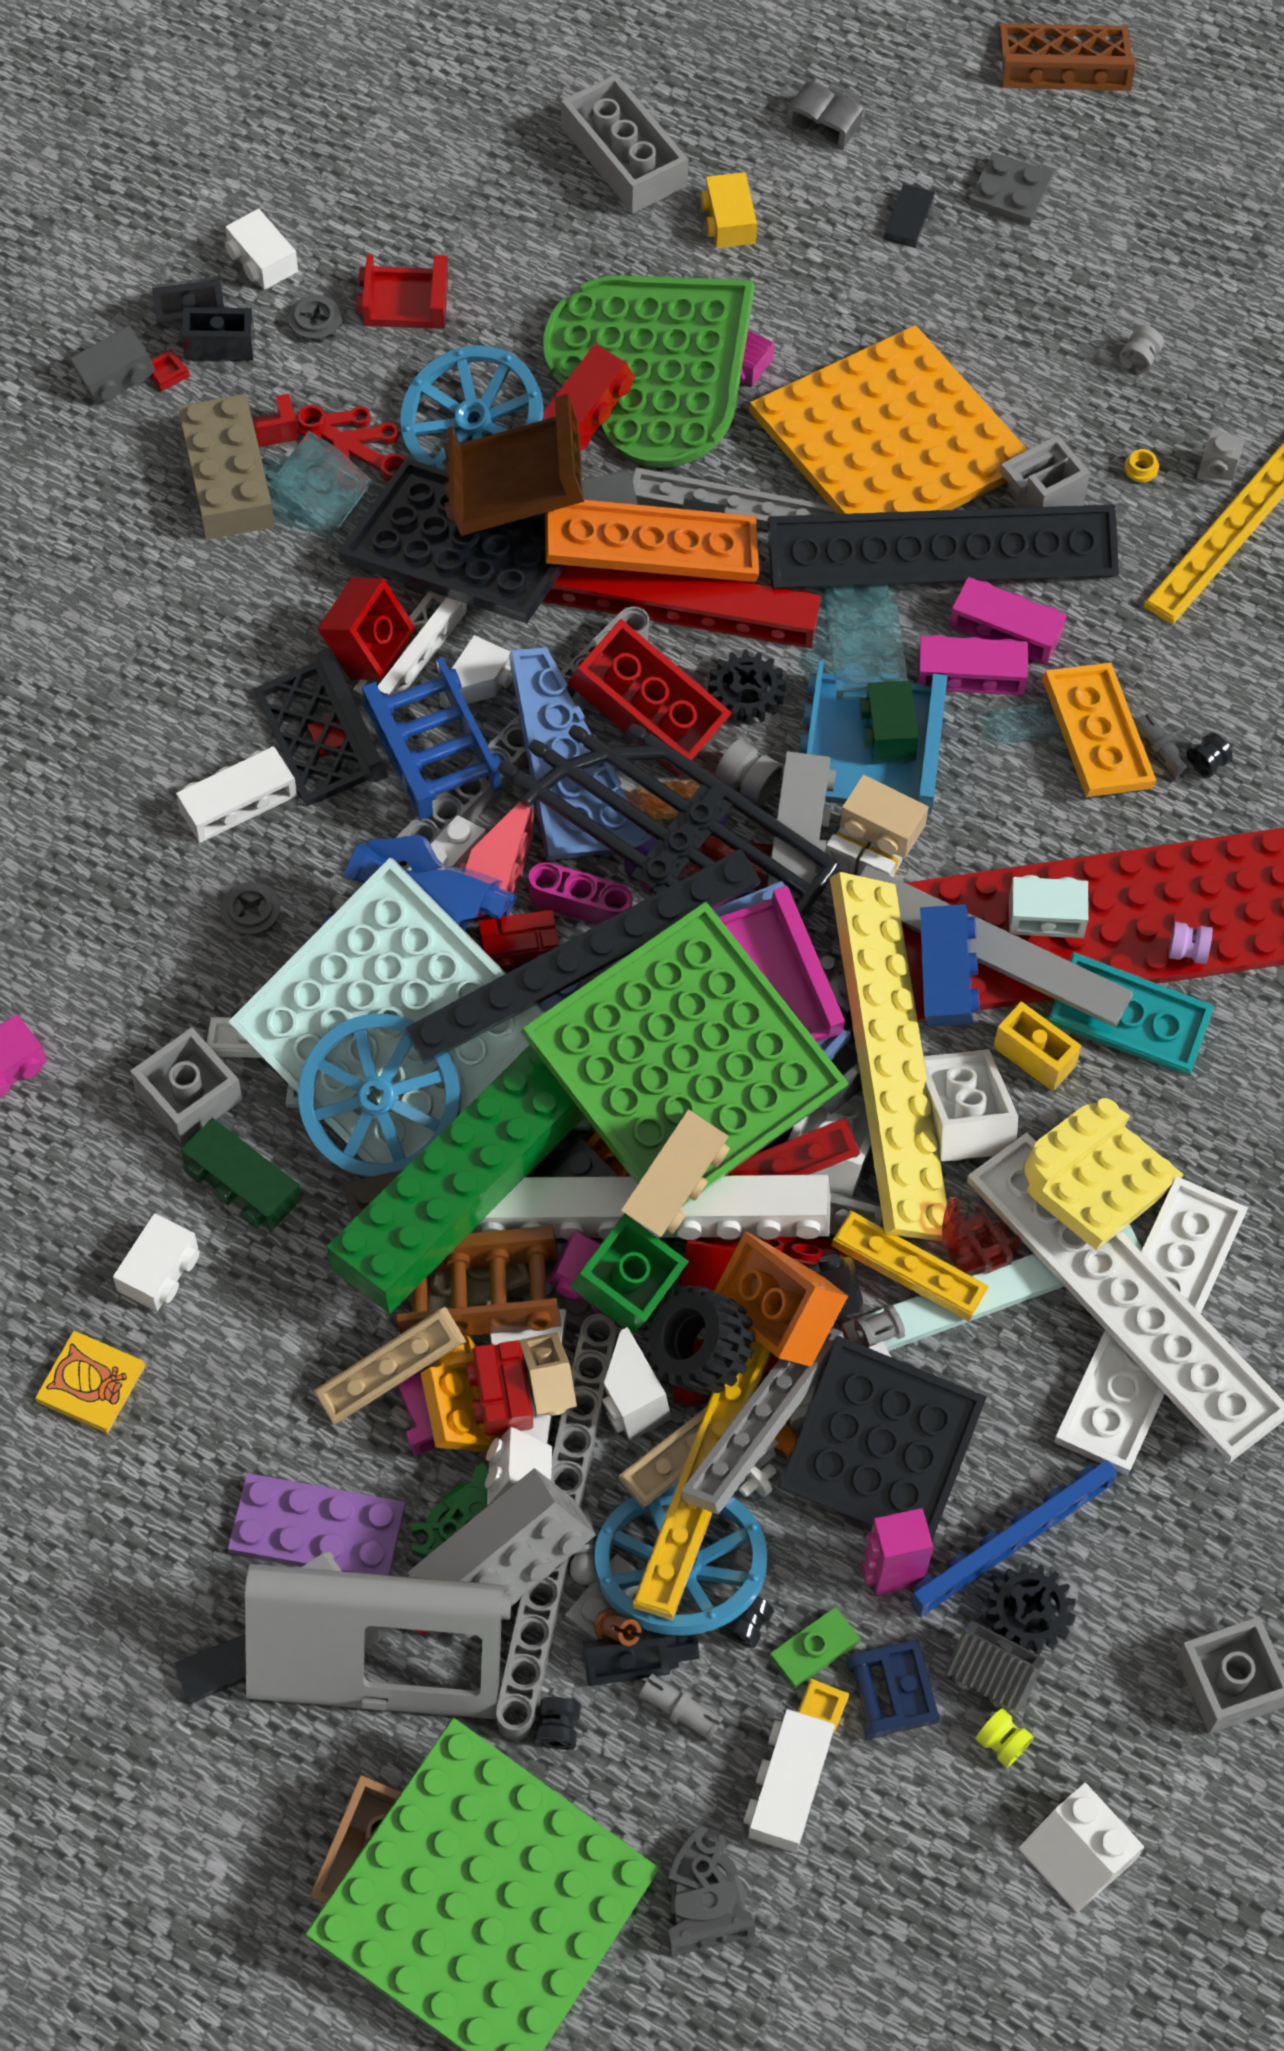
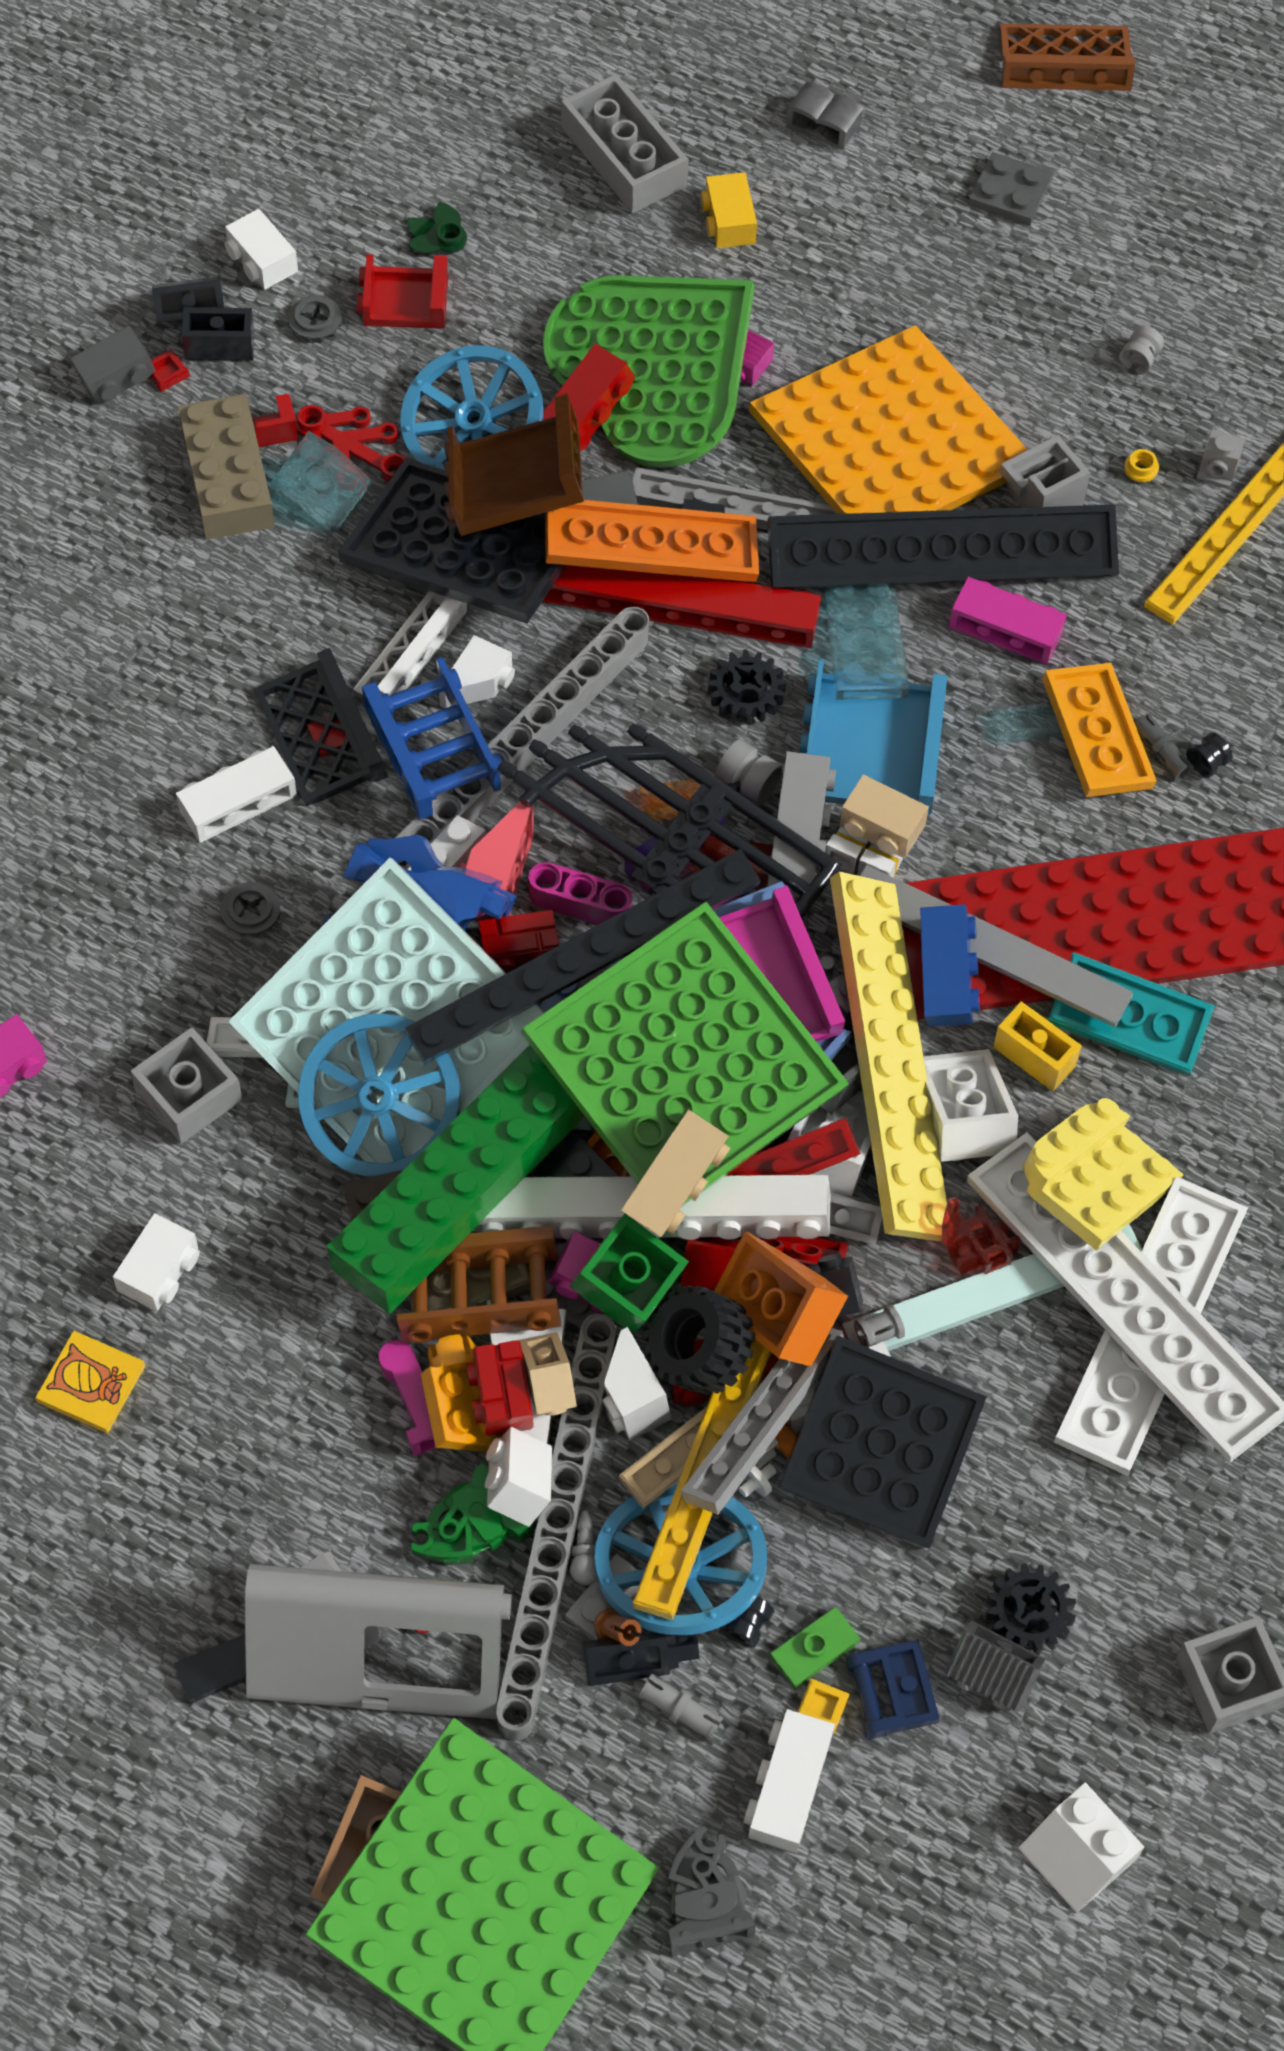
(240, 1175): dark green brick -> none
(301, 1521): medium lavender plate -> none
(366, 629): red brick -> none
(389, 1365): tan tile -> none
(432, 233): none -> dark green plate
(512, 1539): light grey brick -> none
(547, 716): medium blue wing -> none
(558, 1723): black wheel -> none
(642, 686): red brick -> none
(890, 721): dark green brick -> none
(897, 1552): dark pink brick -> none
(909, 215): black tile -> none
(909, 1266): yellow tile -> none
(974, 664): dark pink brick -> none
(997, 1731): neon yellow wheel -> none
(998, 1546): blue plate -> none
(1048, 907): light aqua brick -> none
(1190, 942): lavender wheel -> none

